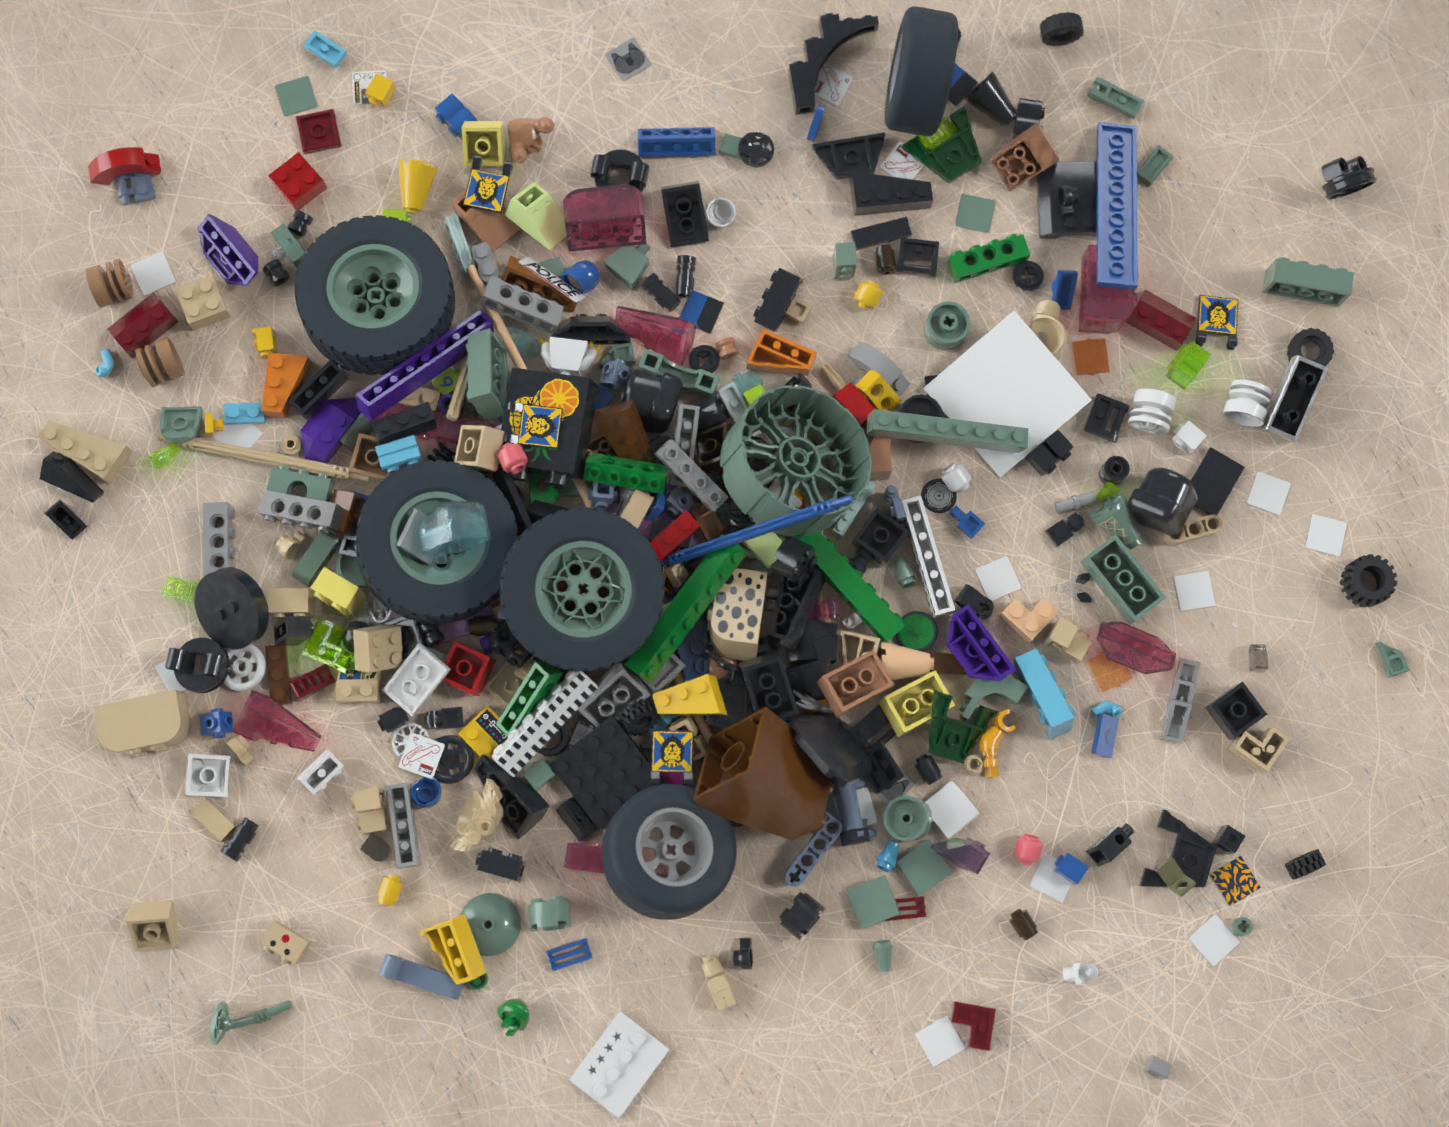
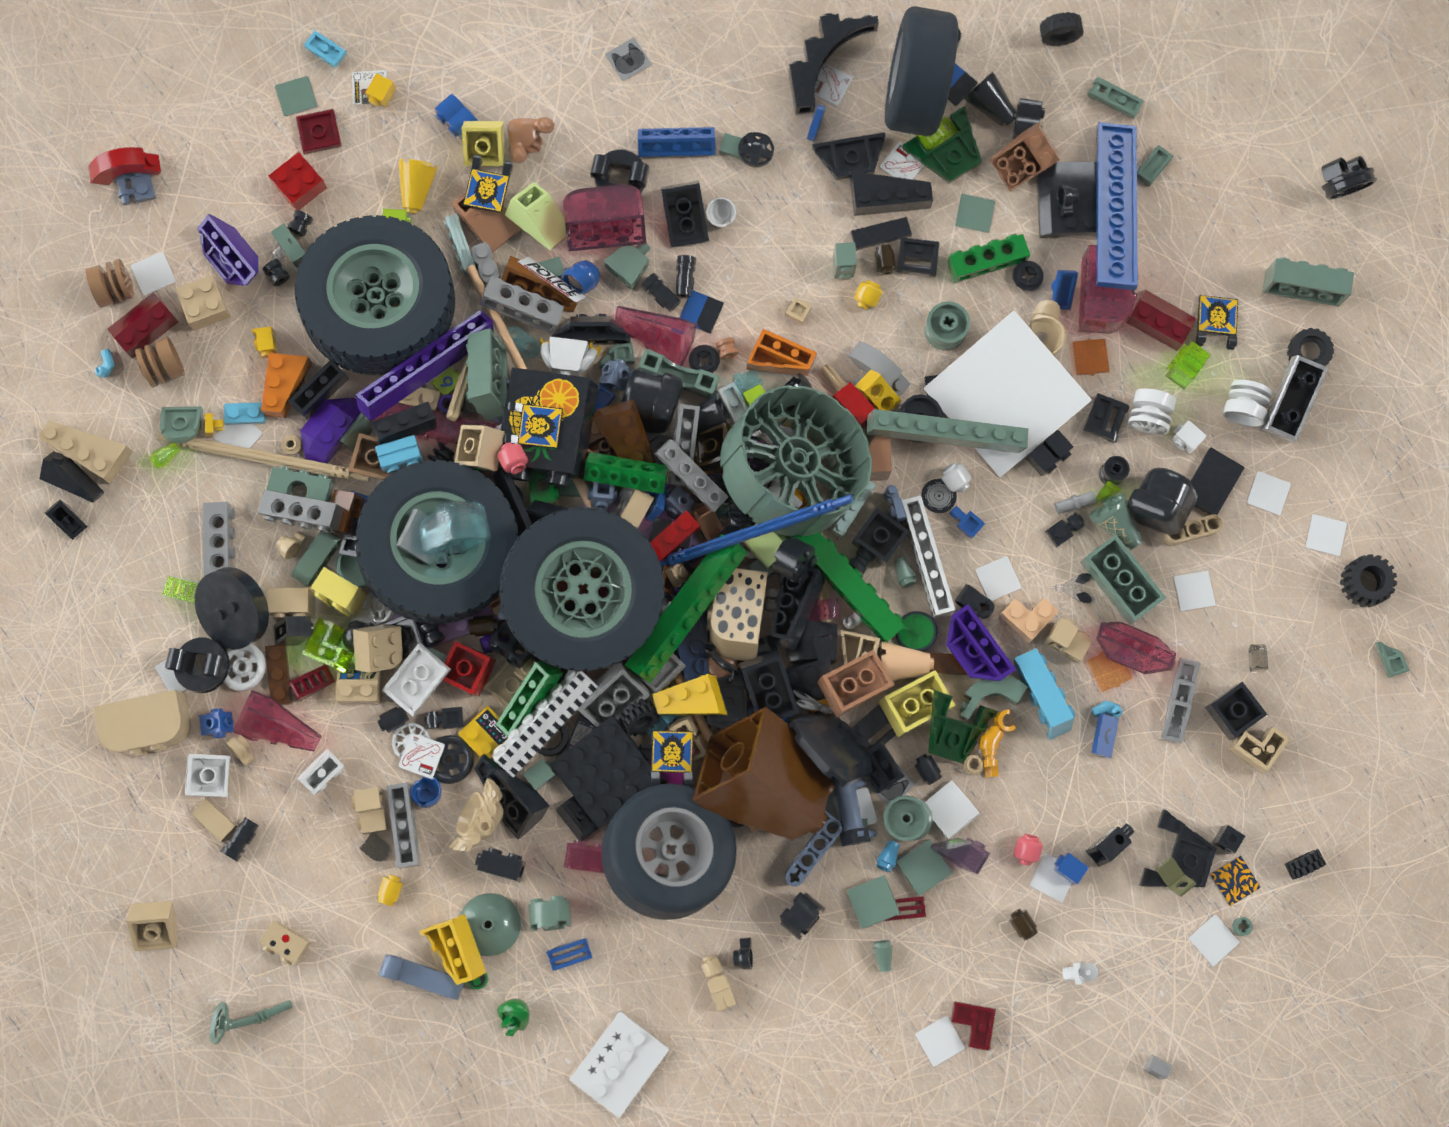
(777, 299): black wedge -> none

